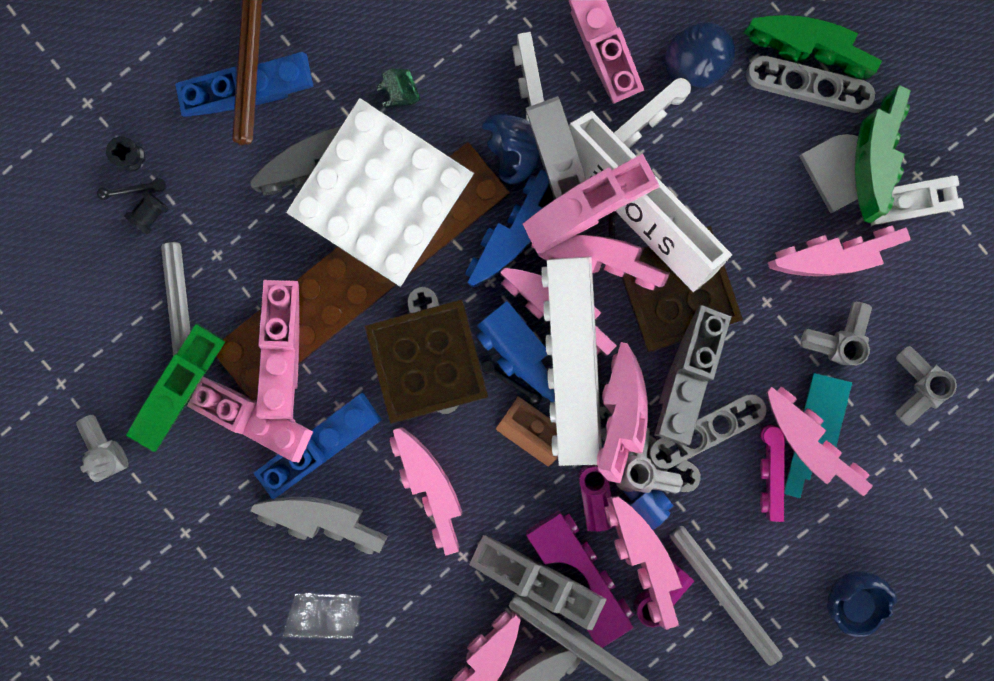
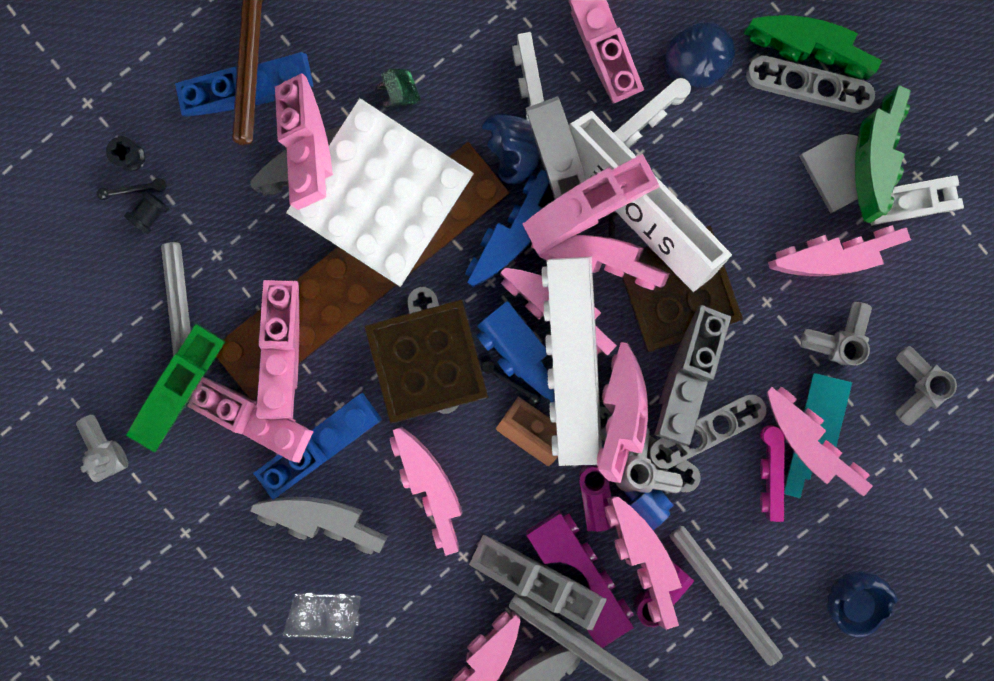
(306, 141): none -> bright pink slope

